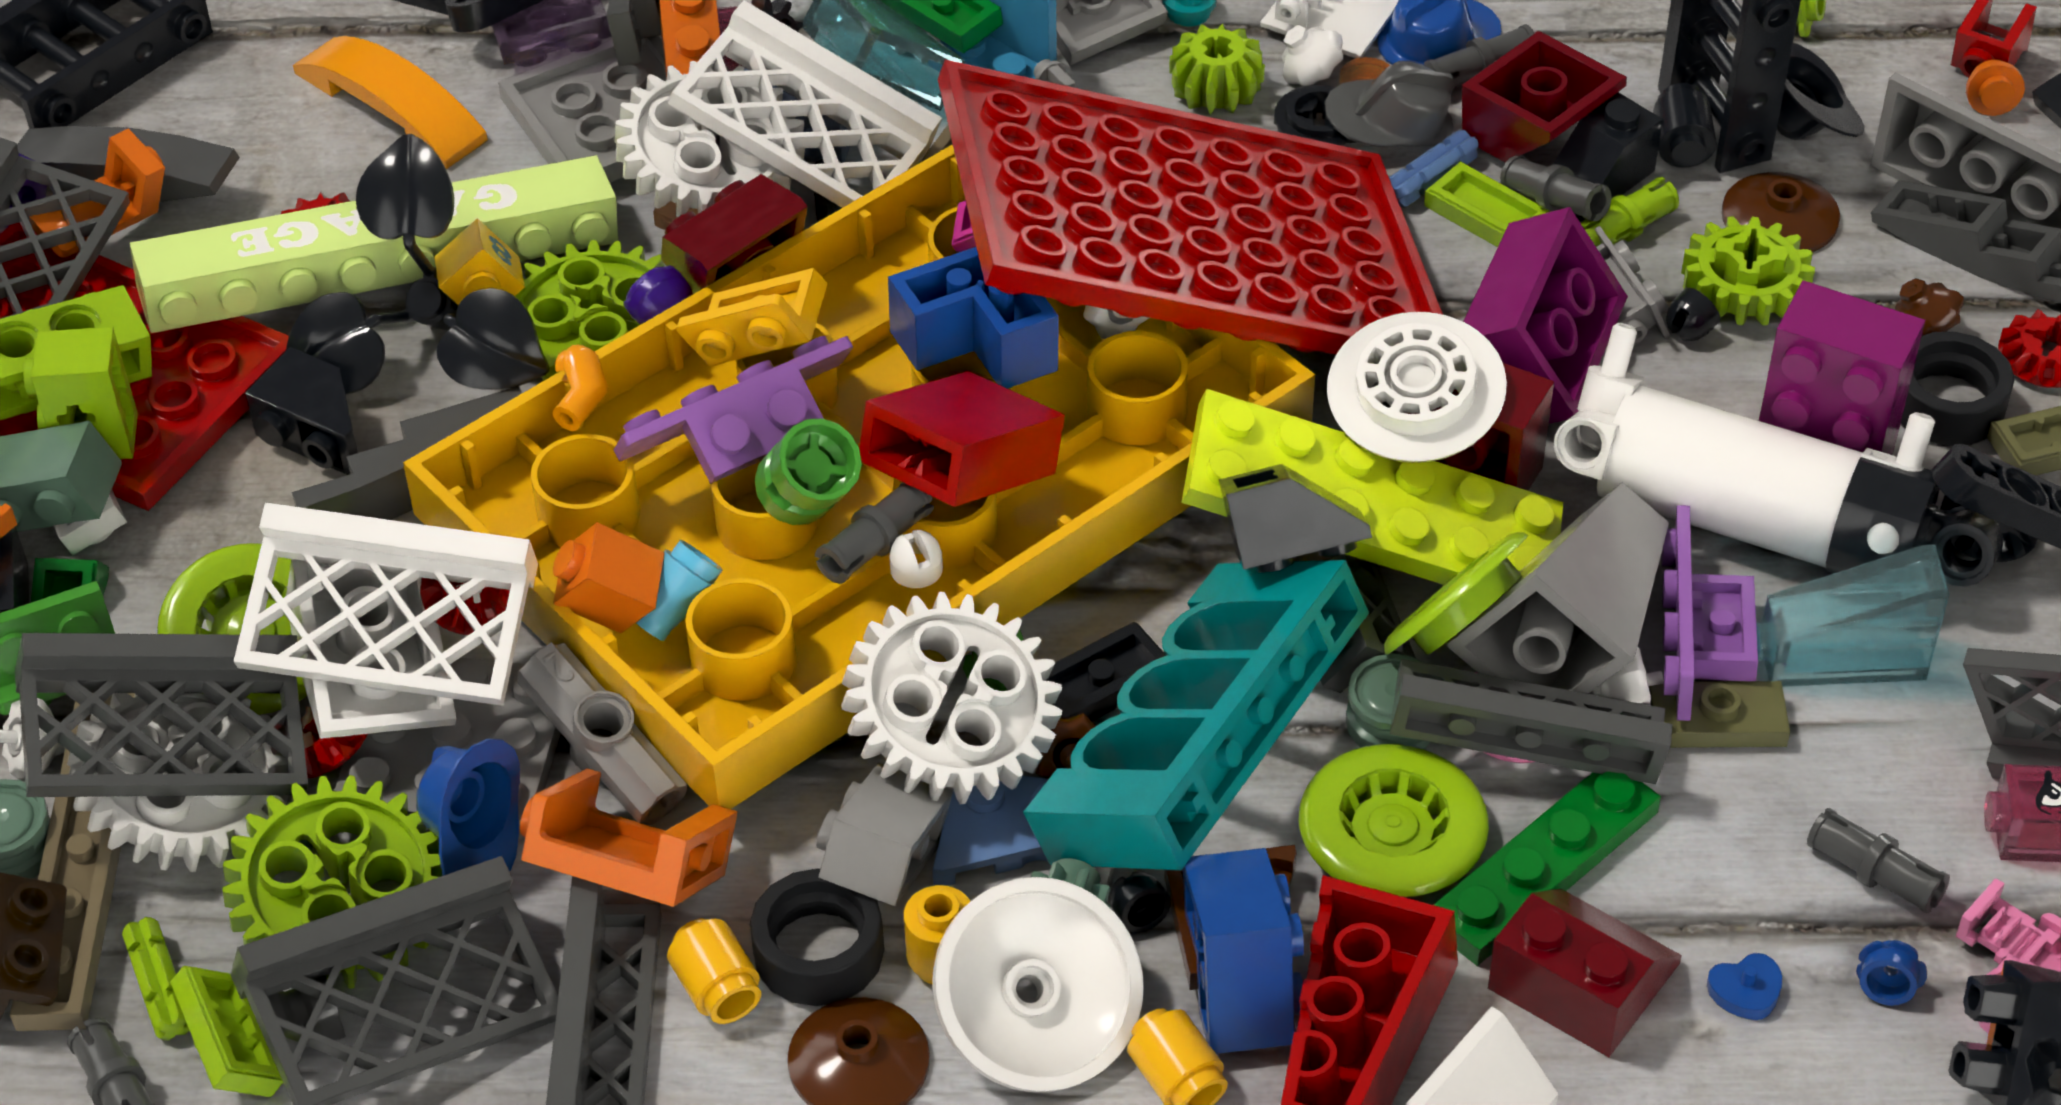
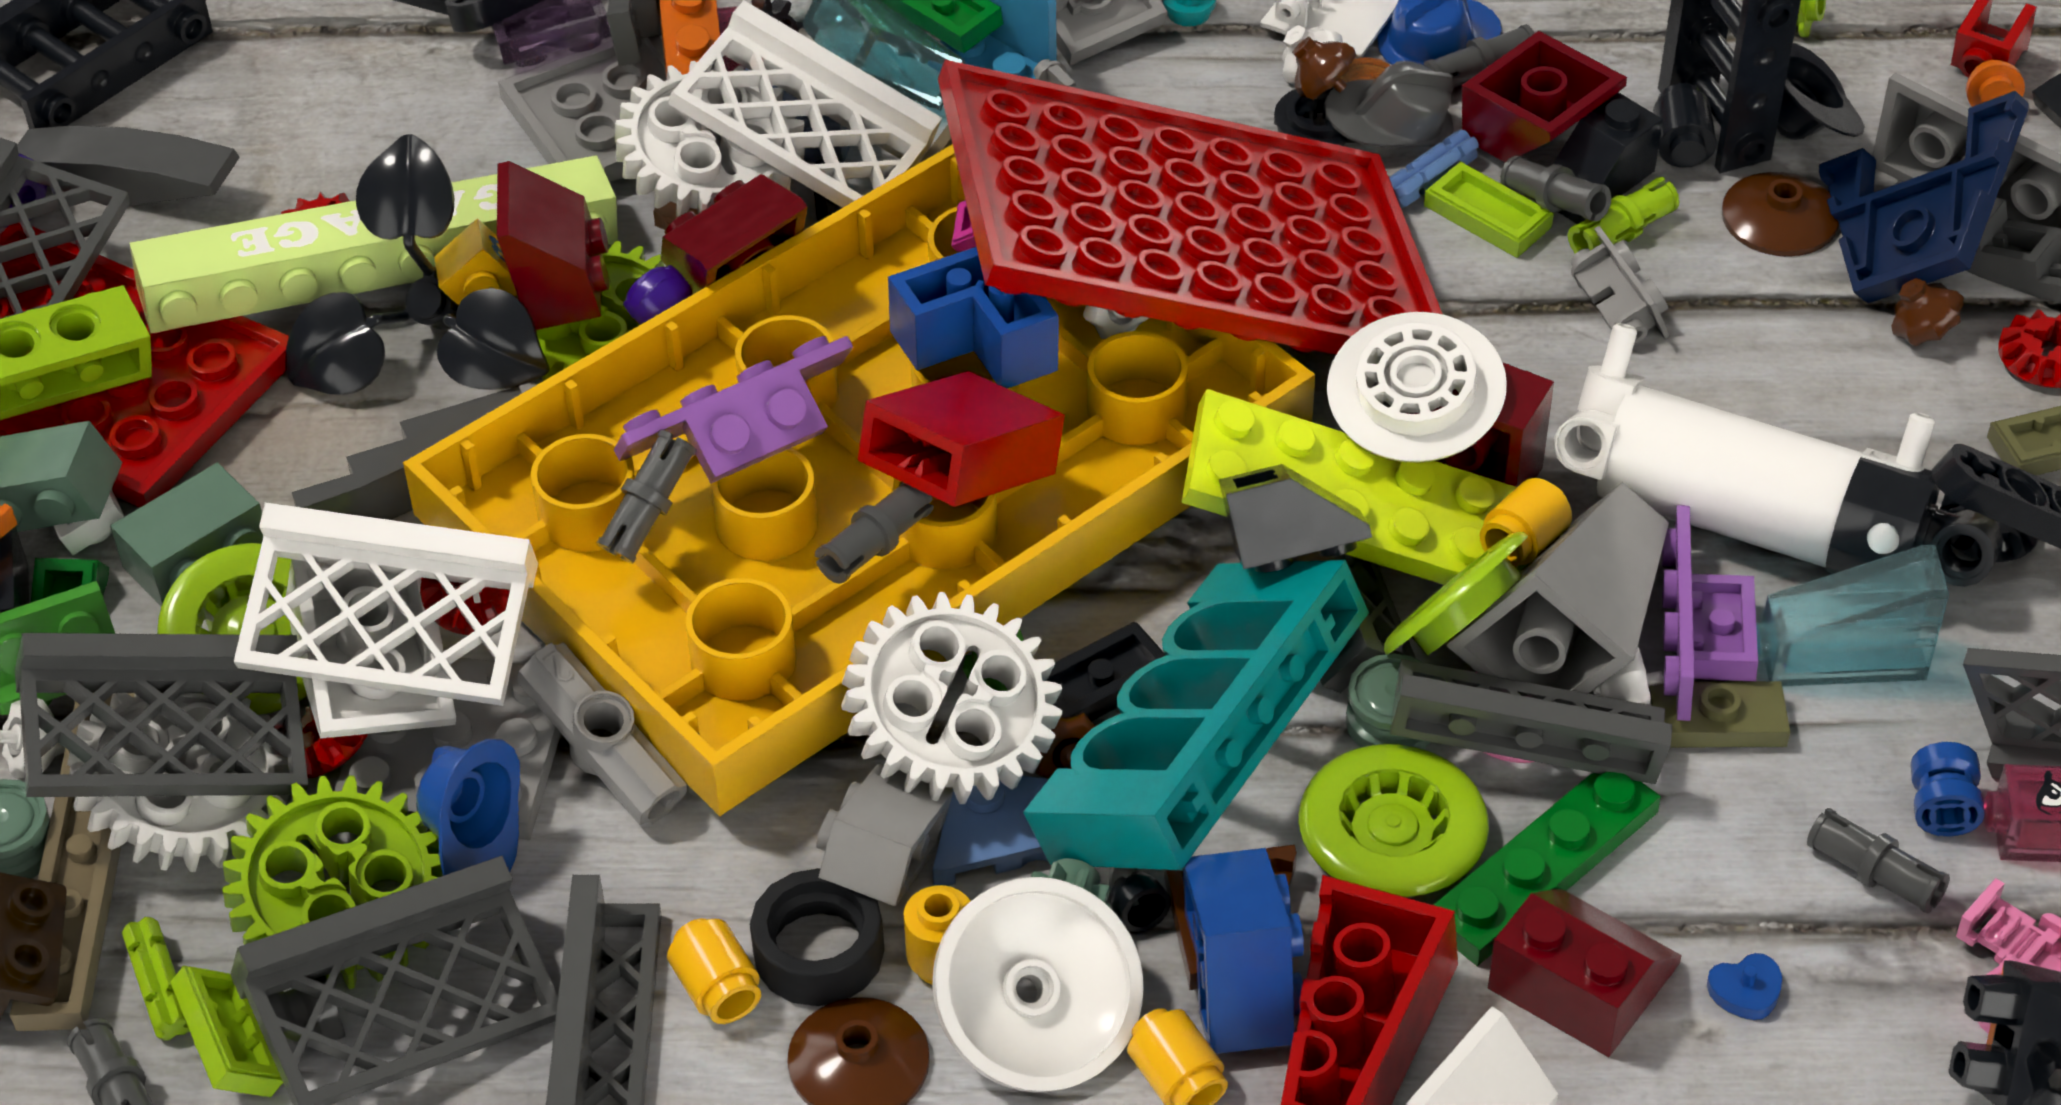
(81, 380): lime brick -> none
(128, 168): orange bracket -> none
(184, 526): none -> sand green brick
(304, 409): black slope -> none
(396, 91): light orange slope -> none
(550, 247): none -> dark red slope
(587, 386): light orange arm -> none
(608, 577): orange brick -> none
(646, 496): none -> dark grey pin
(662, 865): orange panel -> none
(682, 578): medium azure cone -> none
(756, 318): yellow bracket -> none
(808, 471): bright green wheel -> none
(904, 564): white hinge -> none
(1216, 68): lime gear -> none
(1321, 66): none -> reddish brown piece
(1531, 508): none -> yellow brick
(1549, 304): magenta brick -> none
(1692, 315): black hinge -> none
(1747, 268): lime gear -> none
(1841, 369): magenta brick -> none
(1888, 984): blue plate -> none
(1930, 221): none -> dark blue wing
(1947, 789): none -> blue wheel
(1967, 359): black tyre -> none

